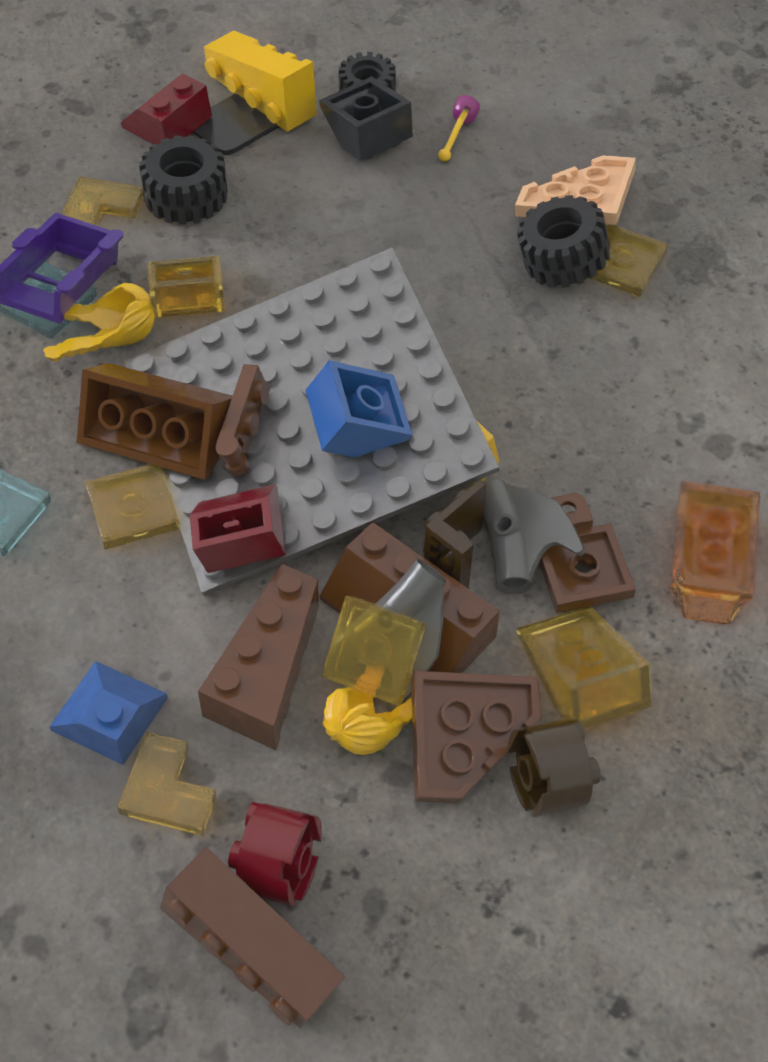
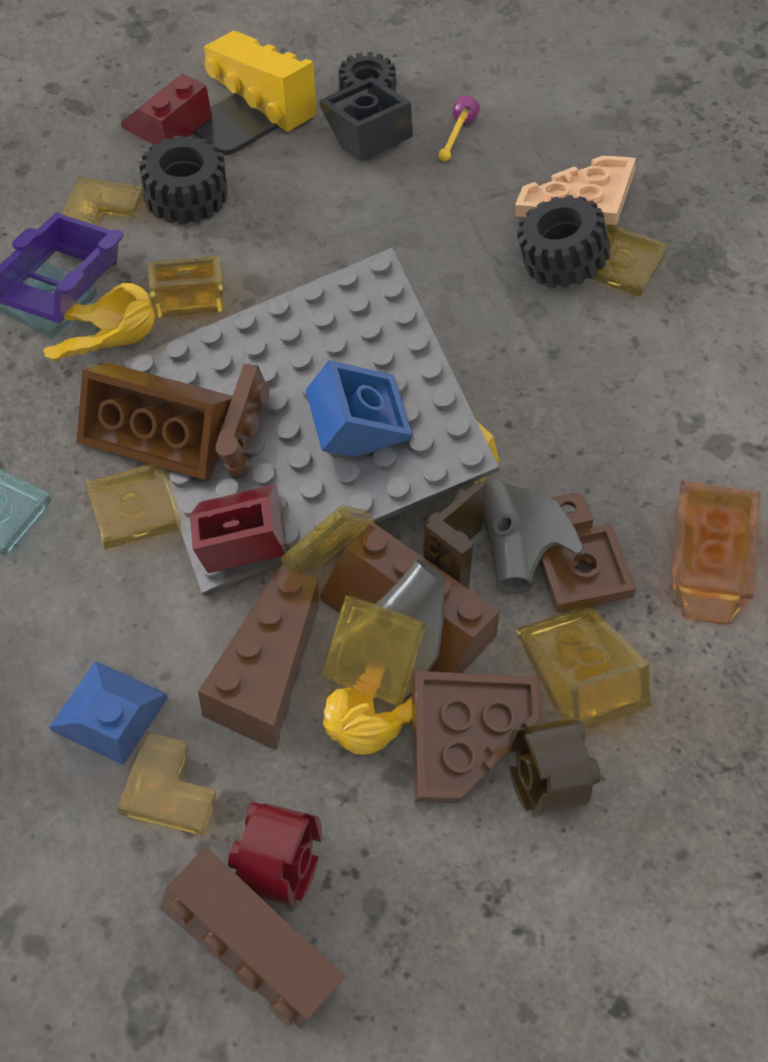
(327, 539): none -> clear yellow tile

